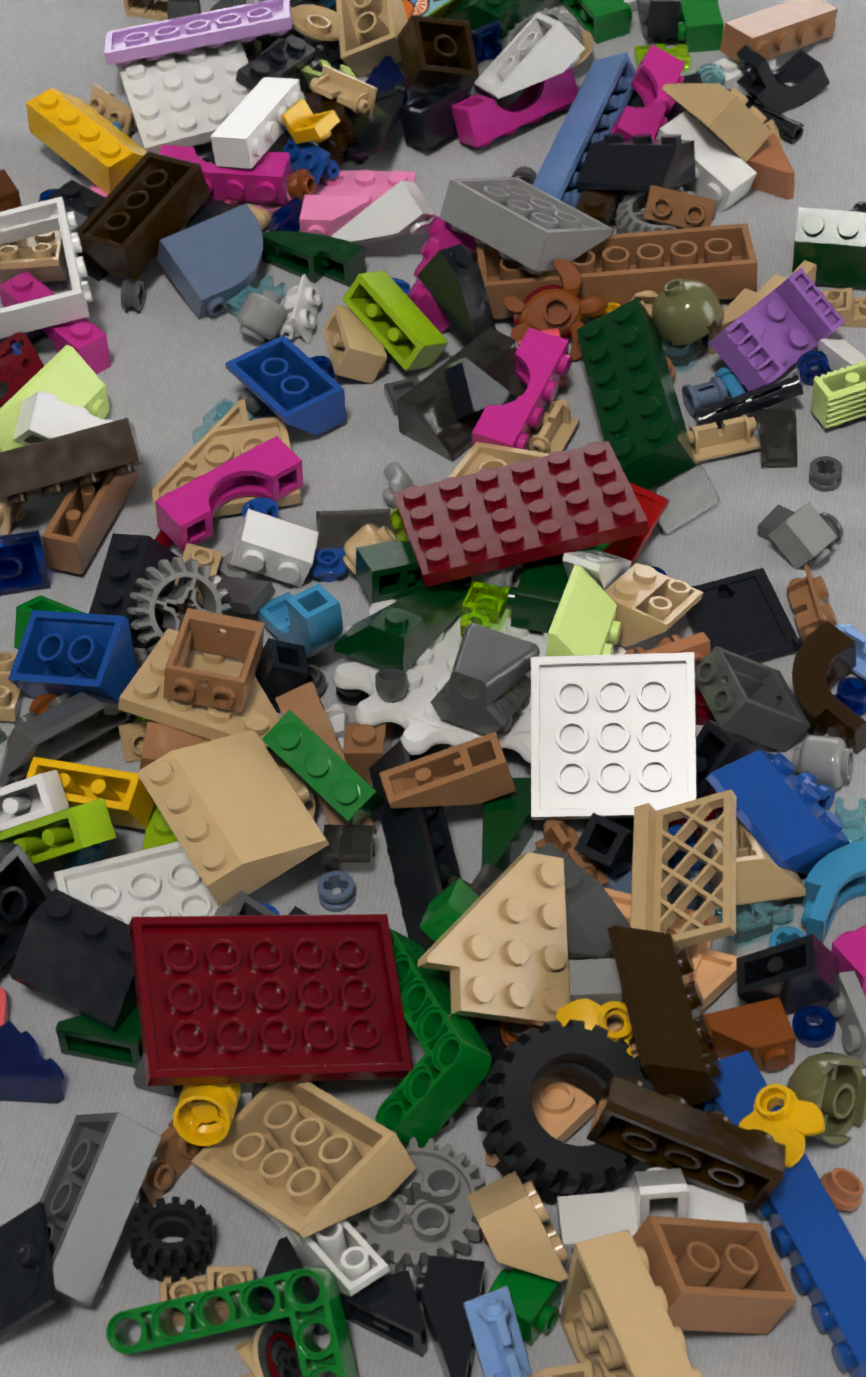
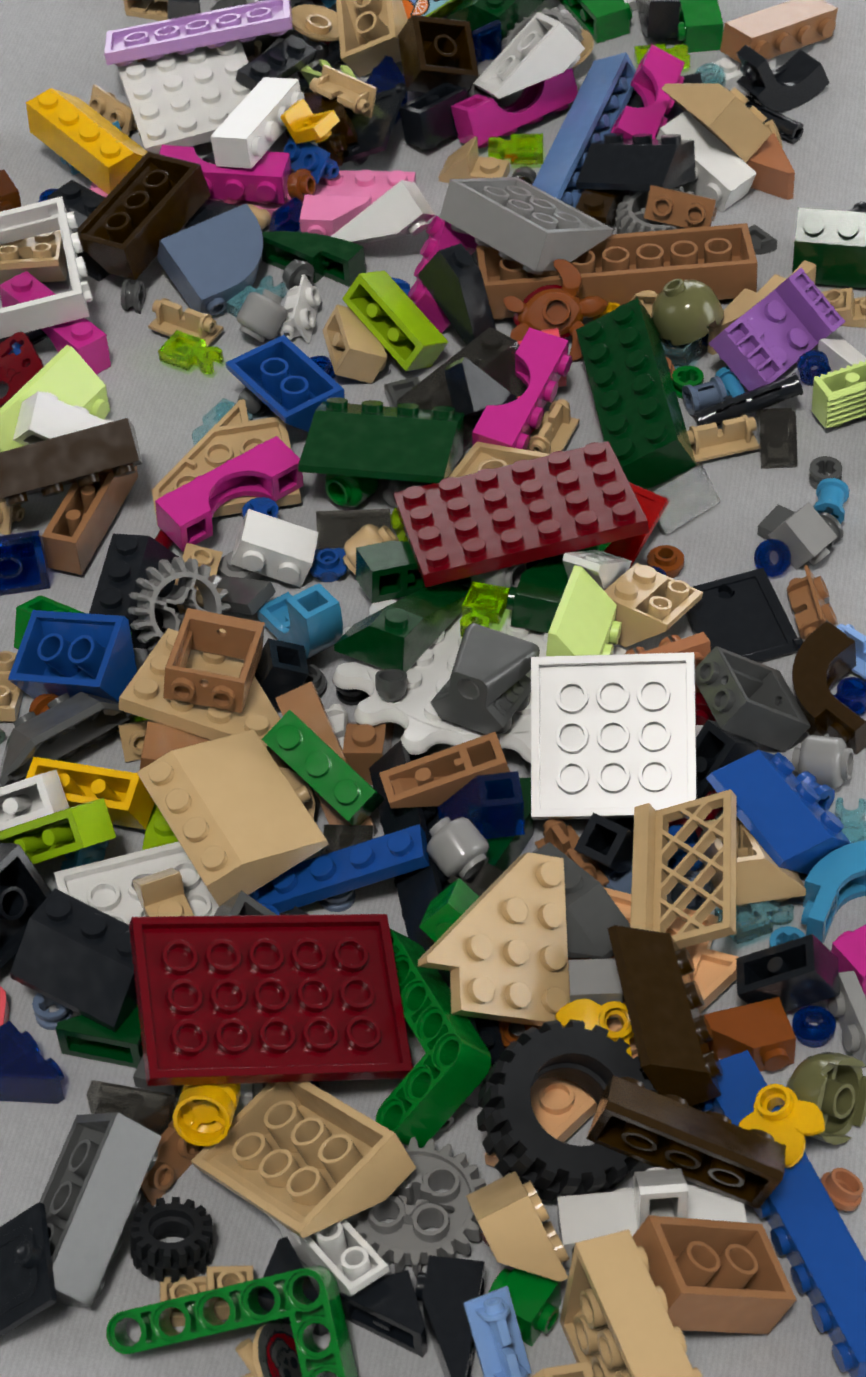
(45, 1018): none -> sand blue bush
(143, 1106): none -> clear smoke slope
(162, 894): none -> tan slope
(172, 318): none -> tan hinge
(187, 350): none -> clear neon green plate
(294, 271): none -> dark grey plate
(347, 869): none -> blue plate
(350, 490): none -> green head
(383, 441): none -> dark green slope
(457, 847): none -> light grey head
(467, 164): none -> tan slope
(490, 803): none -> clear blue slope
(521, 149): none -> clear neon green plate
(667, 558): none -> dark orange plate
(684, 376): none -> green bush
(762, 241): none -> dark grey tile
(762, 557): none -> clear blue plate
(831, 496): none -> dark azure bush

